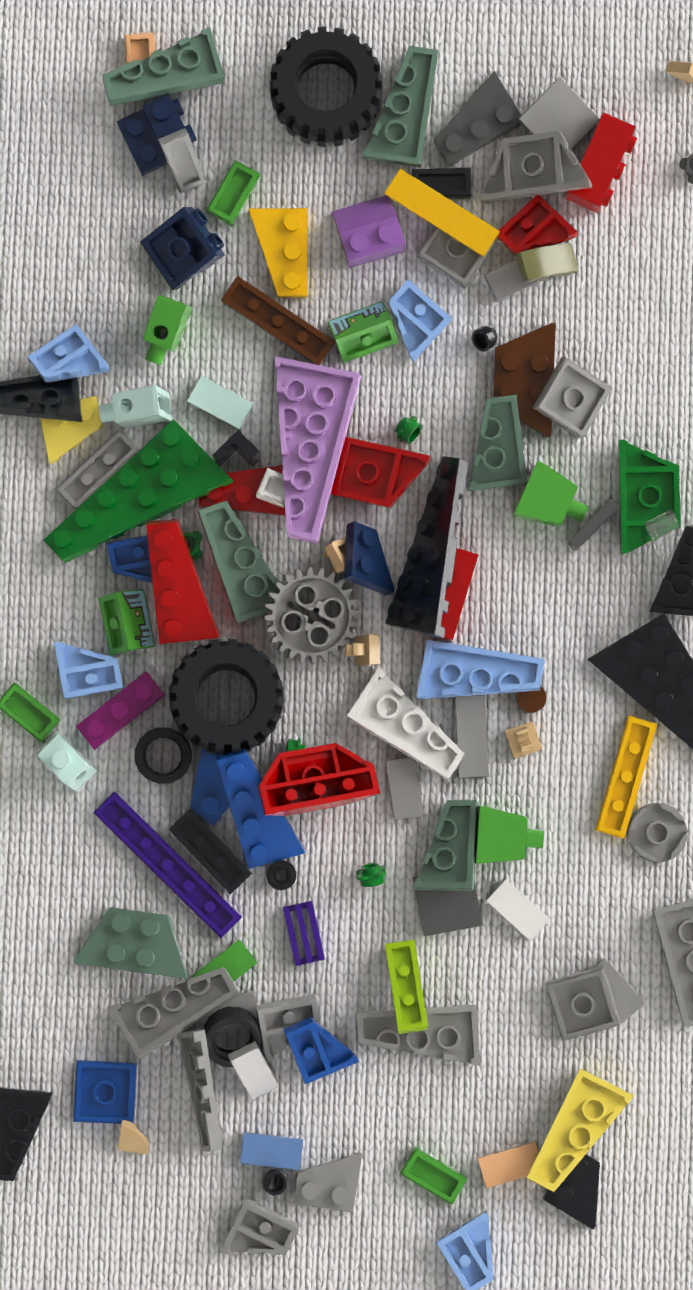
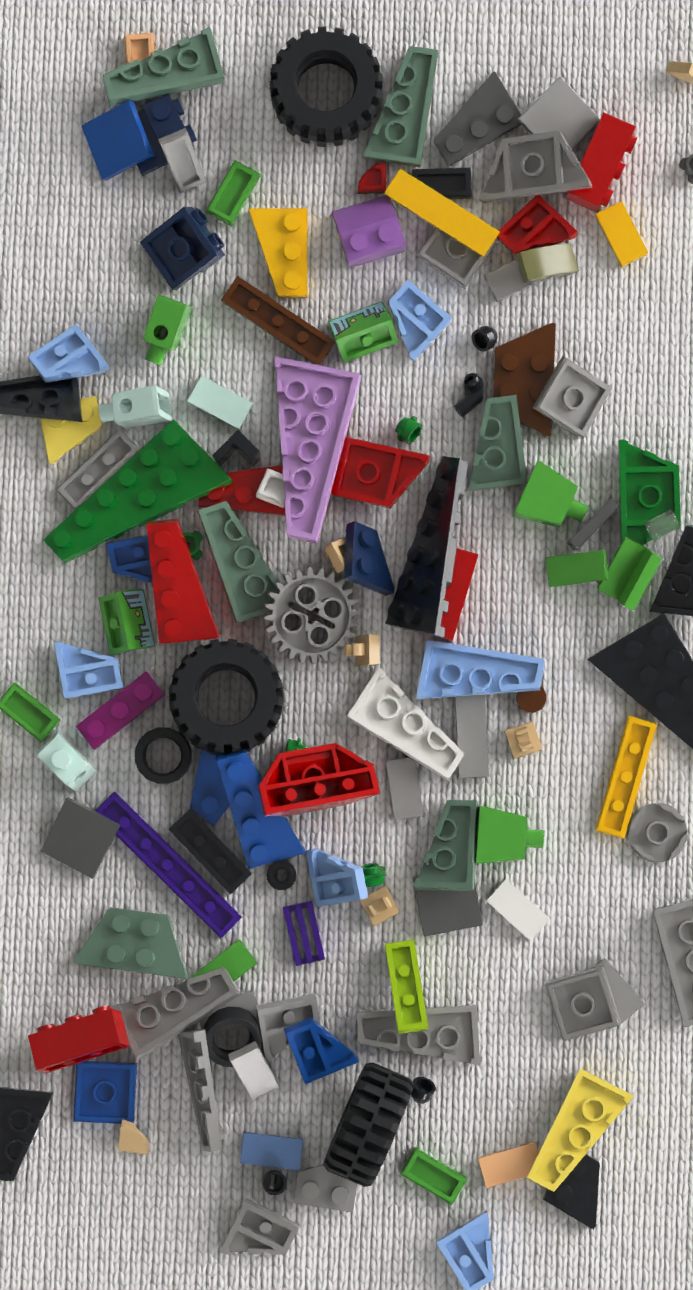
(78, 1039): none -> red brick
(80, 837): none -> dark grey tile
(117, 140): none -> blue tile
(334, 879): none -> light blue wing
(368, 1124): none -> black tyre
(373, 180): none -> red tile
(379, 906): none -> tan tile
(422, 1090): none -> black hinge
(473, 394): none -> black arm
(577, 568): none -> bright green tile
(621, 234): none -> yellow tile
(630, 573): none -> bright green panel

